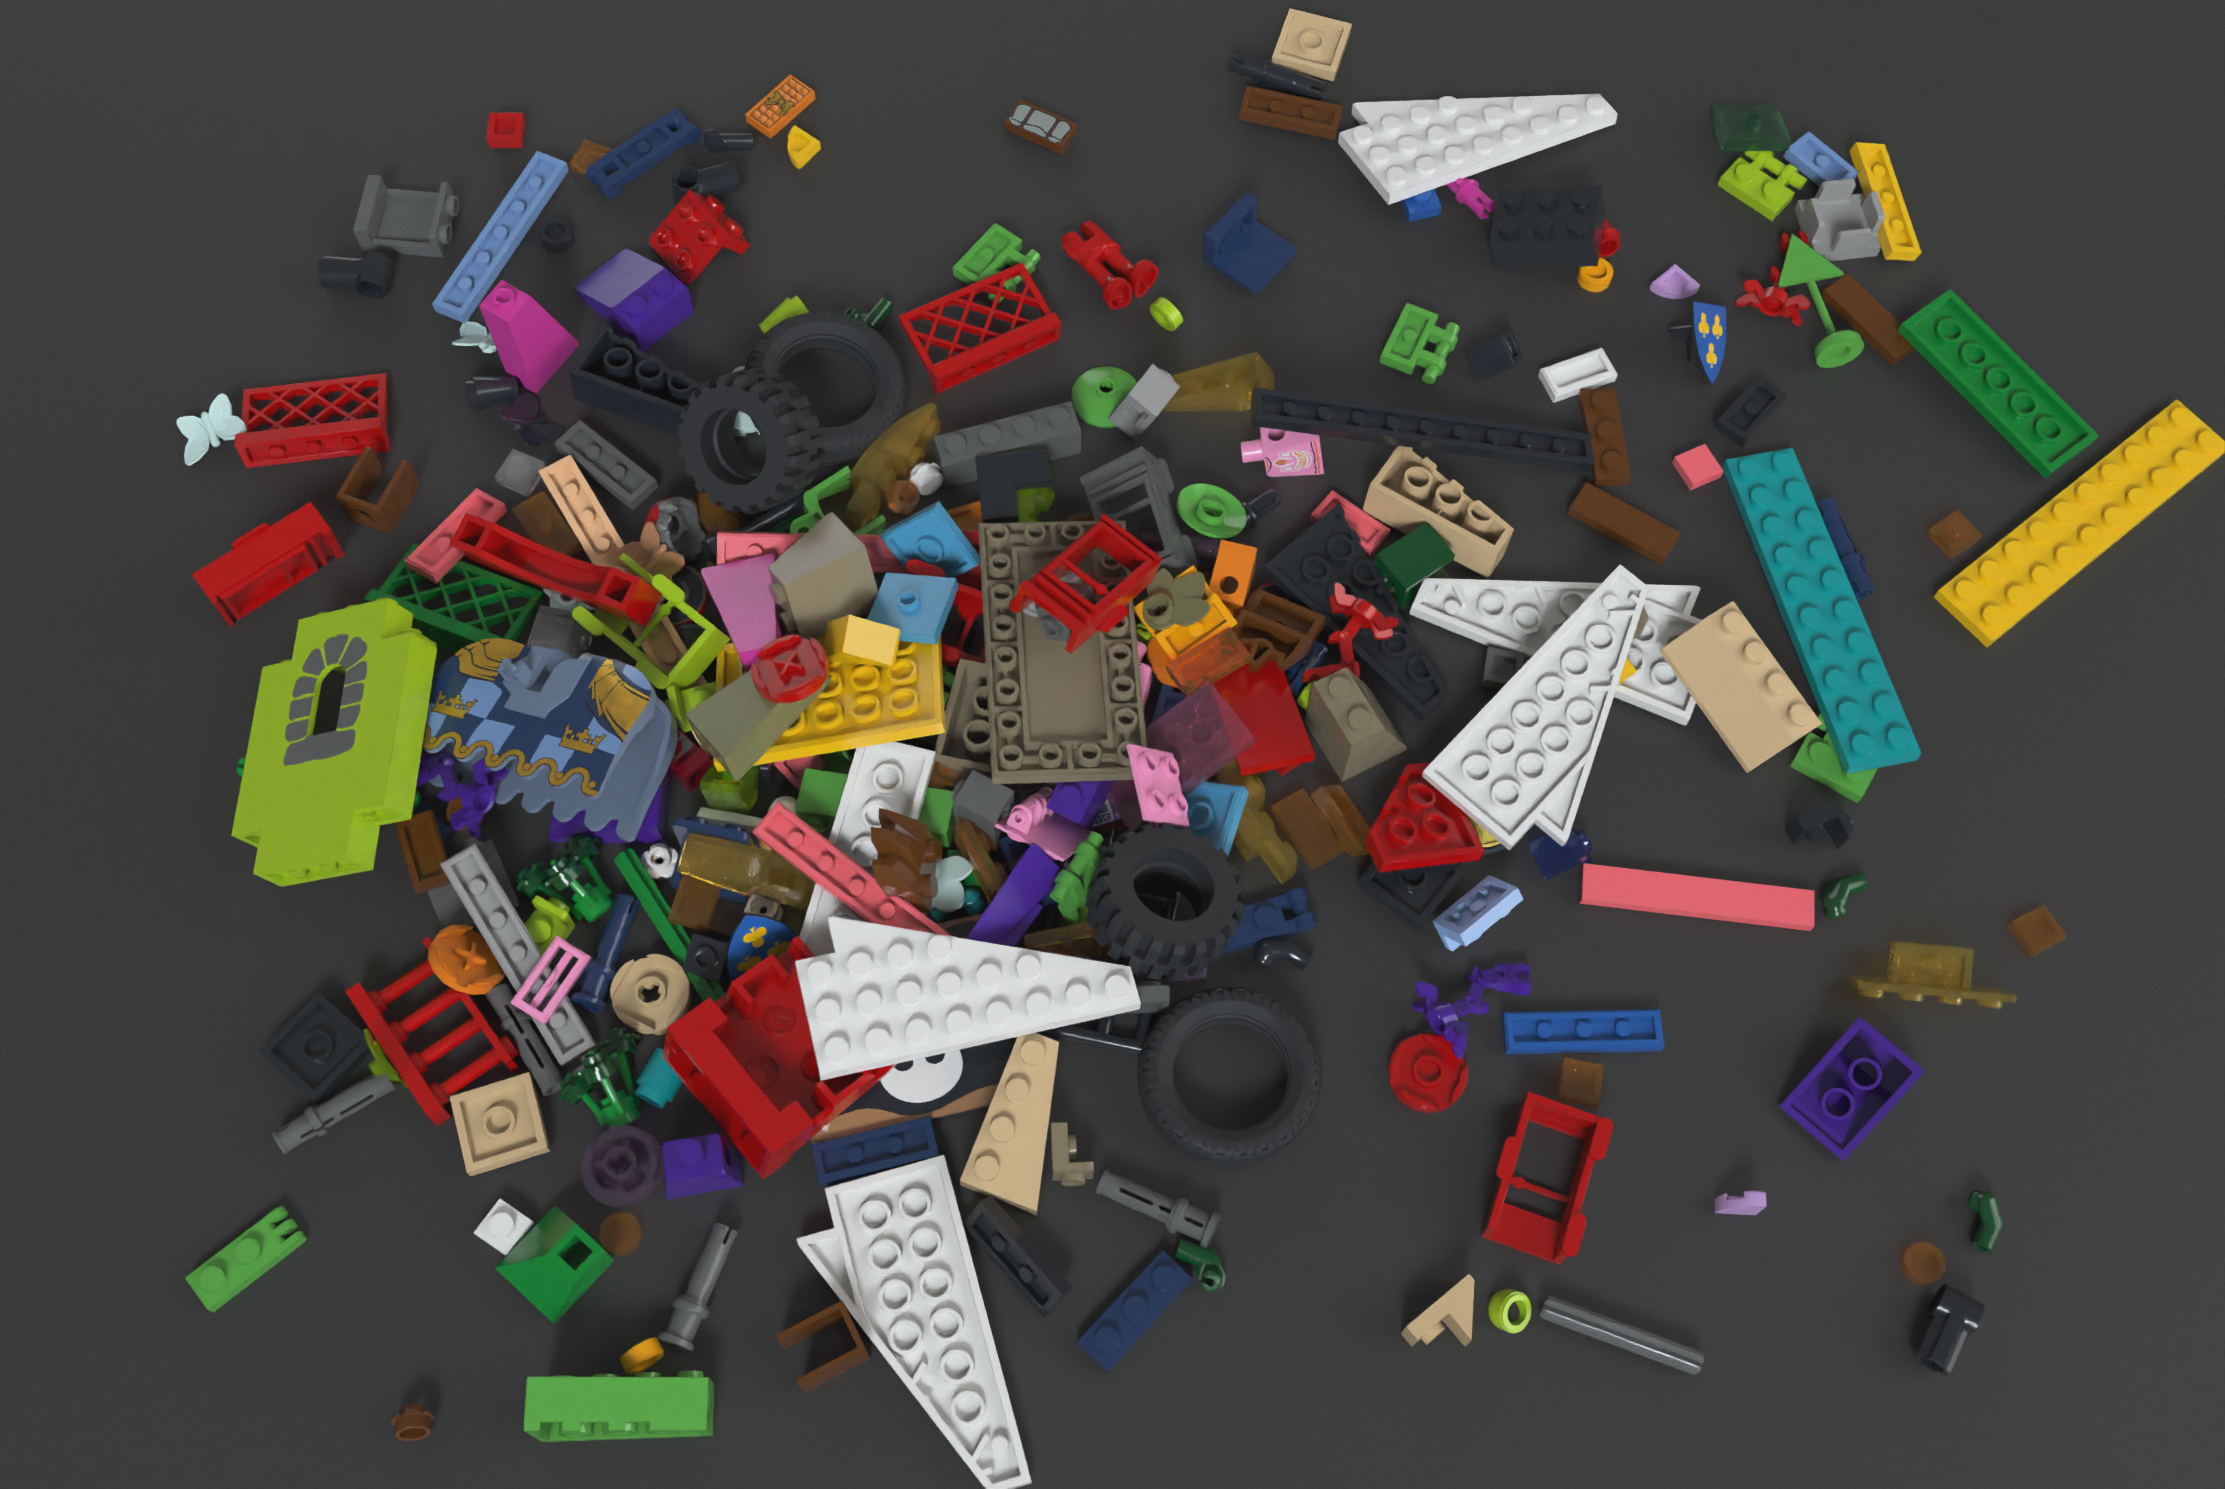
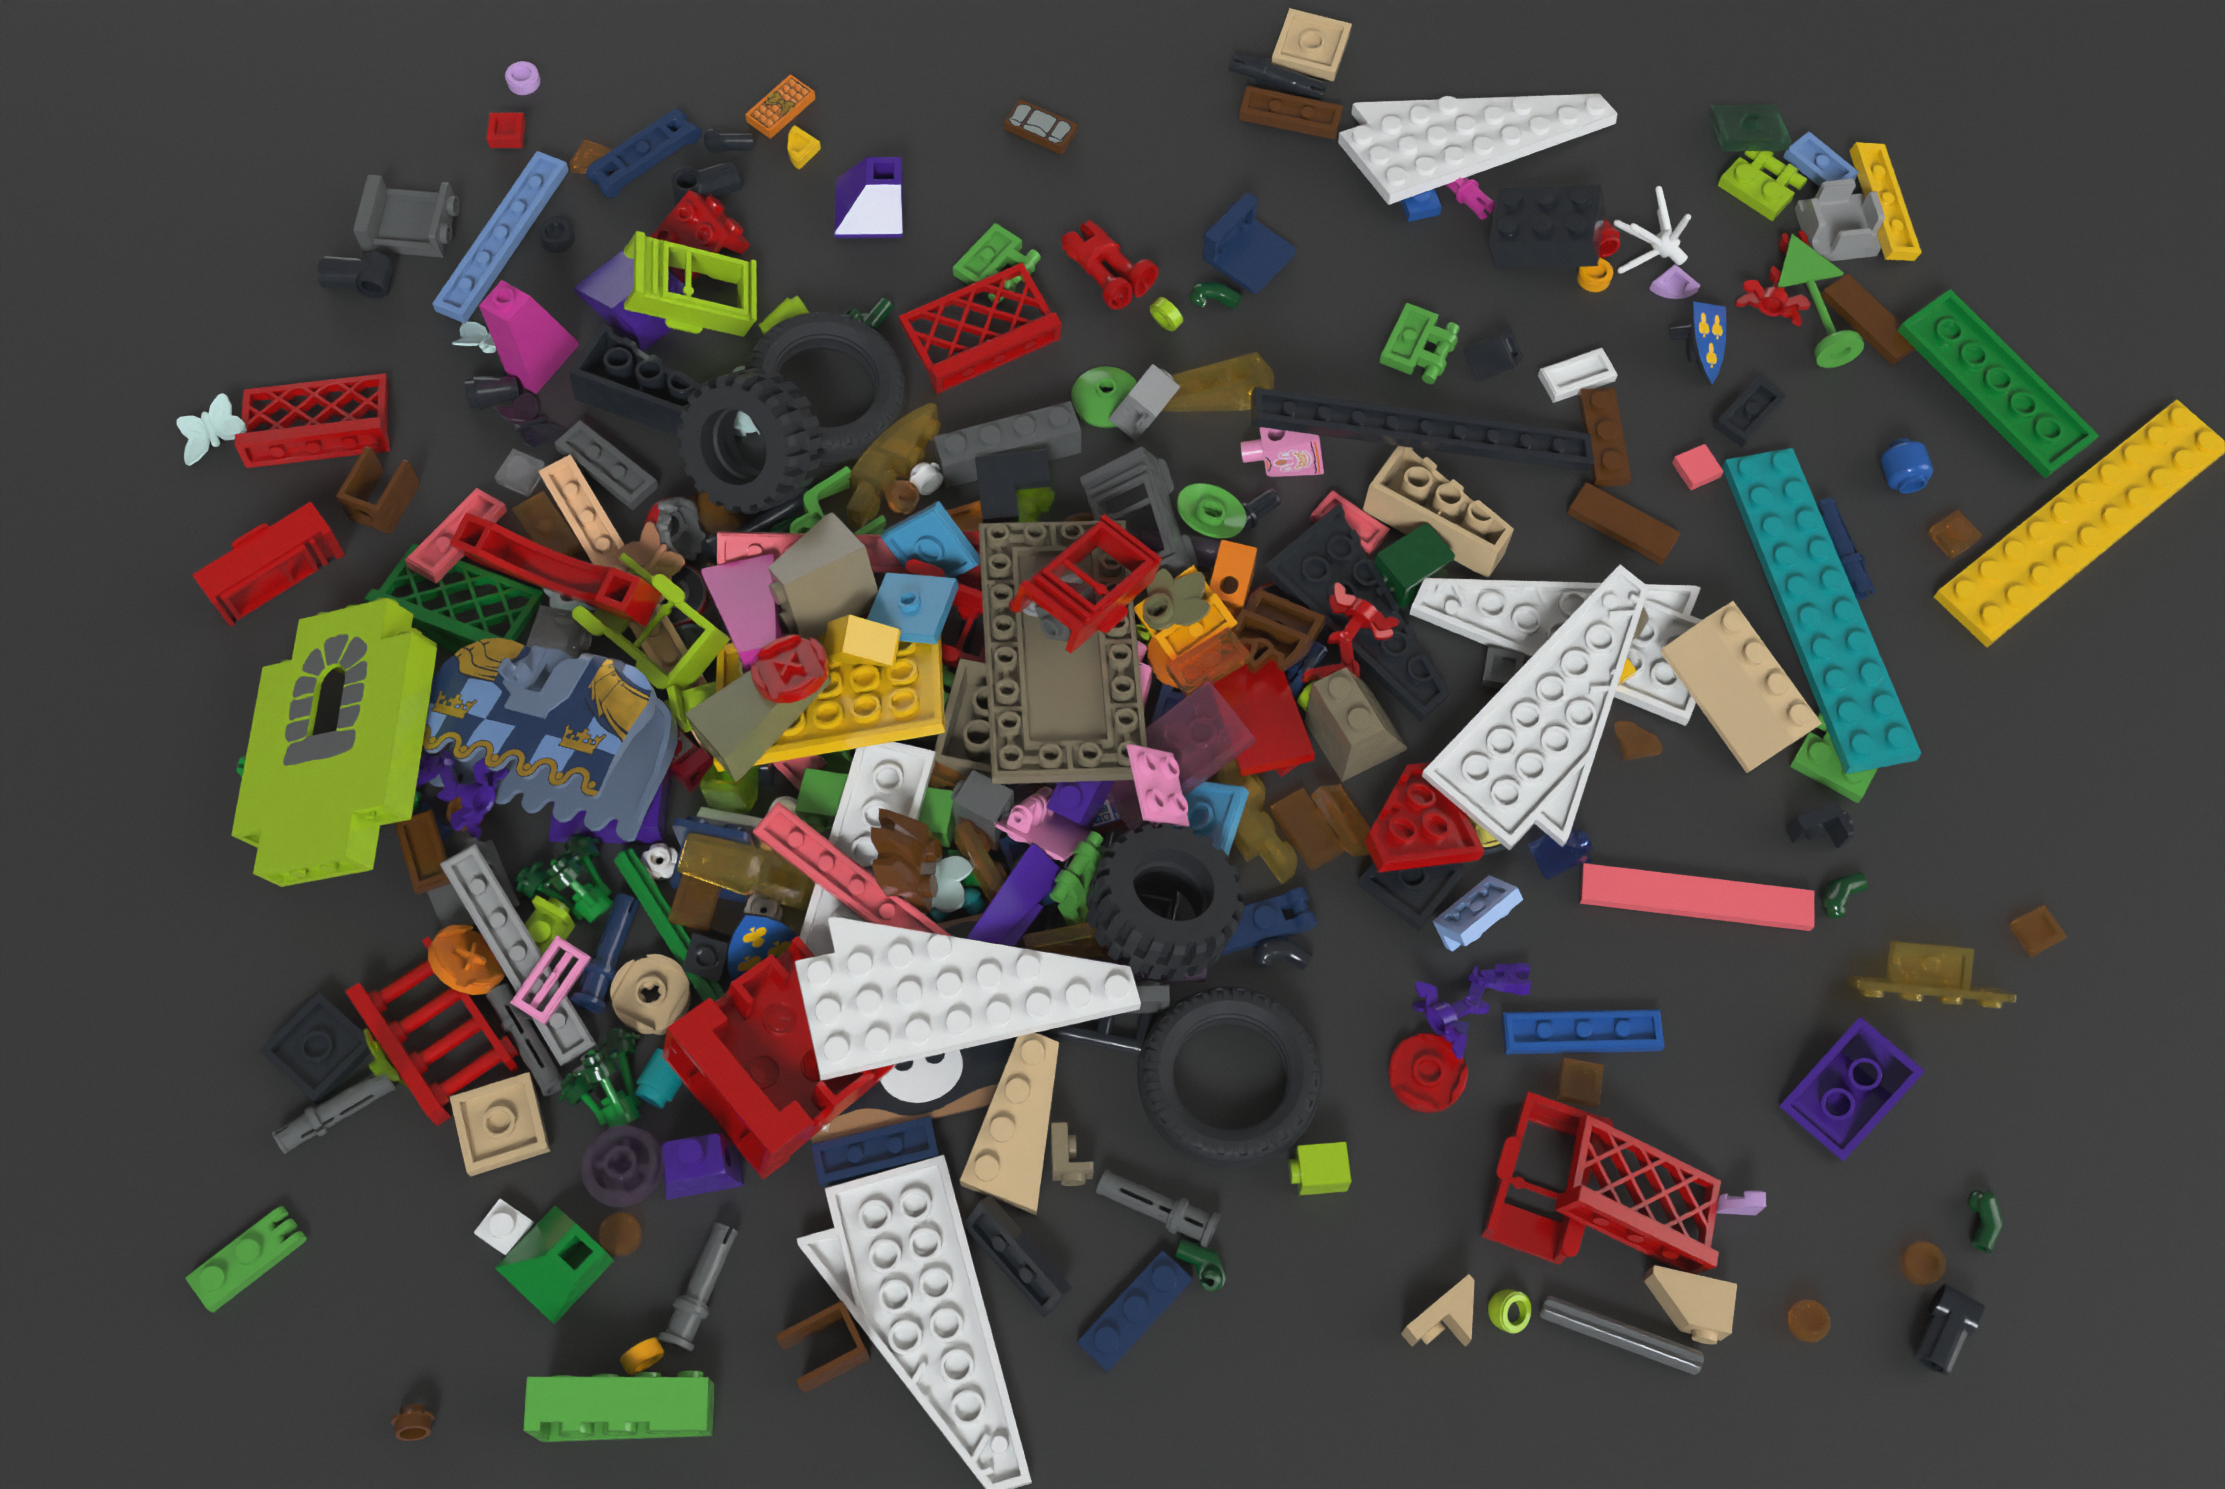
(522, 78): none -> lavender tile
(684, 312): none -> lime piece
(870, 200): none -> slope
(1216, 291): none -> dark green arm
(1320, 1168): none -> lime brick
(1625, 1223): none -> red fence
(1636, 741): none -> clear orange tile
(1664, 243): none -> white plant
(1694, 1302): none -> tan slope
(1808, 1321): none -> clear orange plate
(1906, 465): none -> blue head

